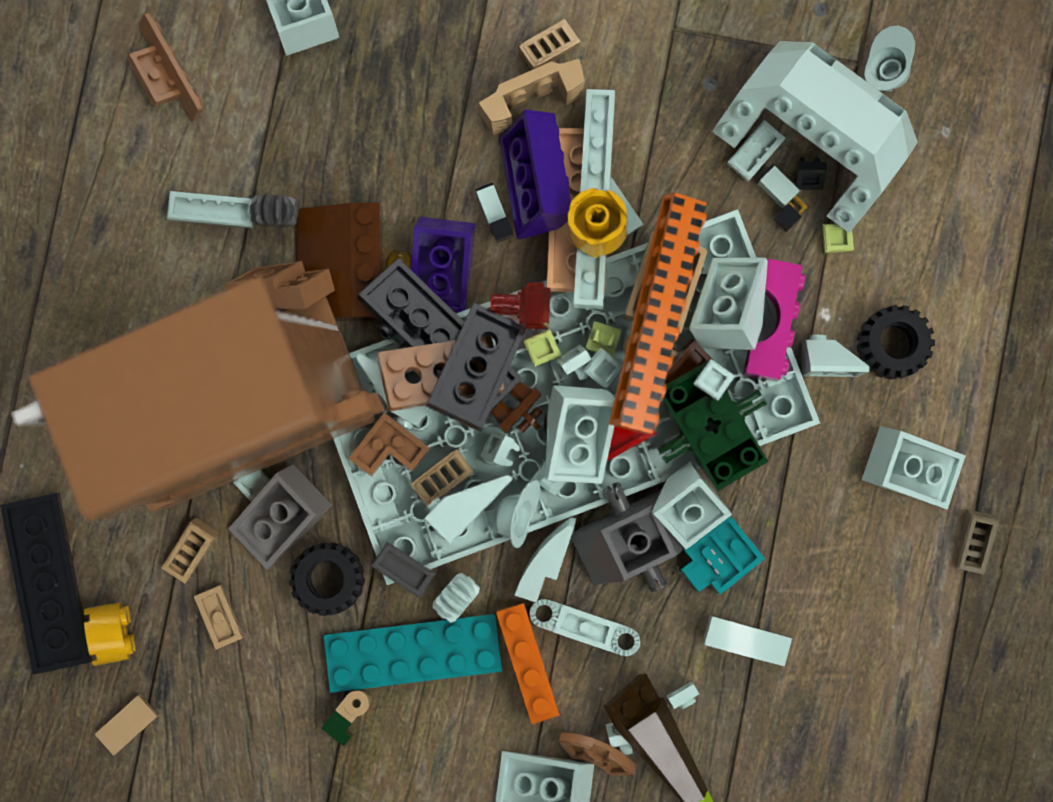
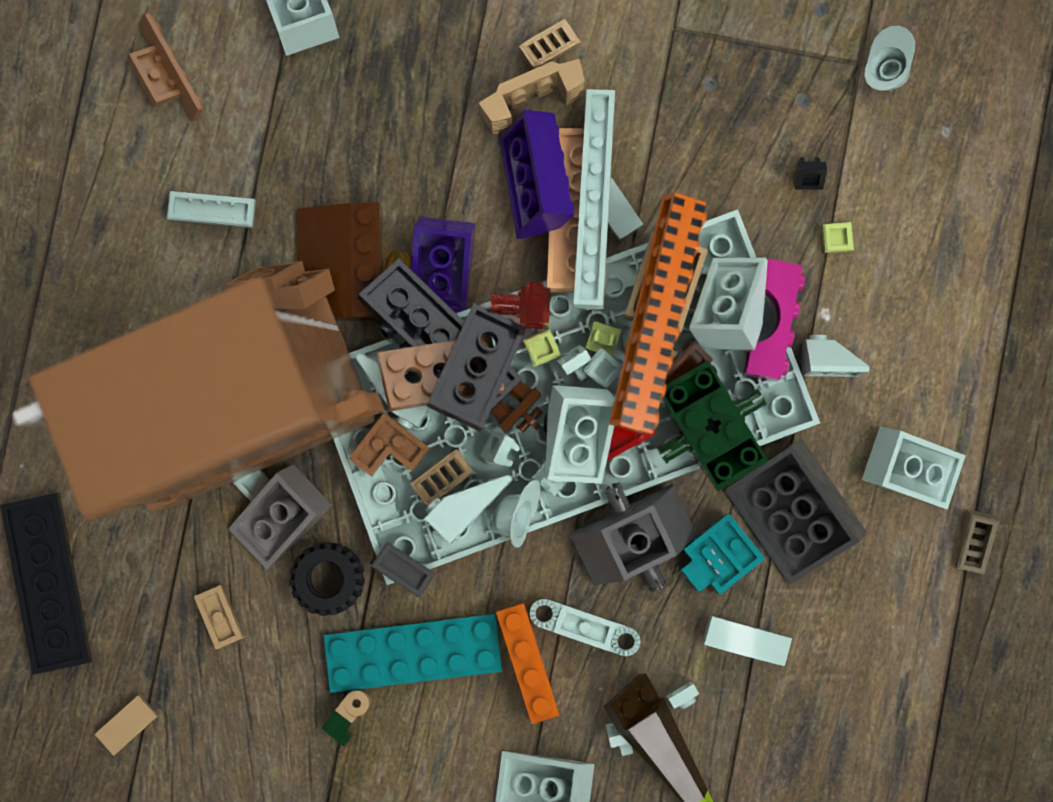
(108, 633): yellow brick -> none
(202, 530): tan slope -> none
(274, 211): dark grey gear -> none
(456, 597): light aqua gear -> none
(494, 213): piece -> none
(545, 561): light aqua slope -> none
(598, 753): medium nougat tile -> none
(610, 225): yellow brick -> none
(689, 506): light aqua slope -> none
(714, 380): light aqua tile -> none
(756, 150): light aqua plate -> none
(782, 192): piece -> none
(796, 511): none -> dark grey slope
(834, 113): light aqua wedge -> none
(916, 331): black tyre -> none

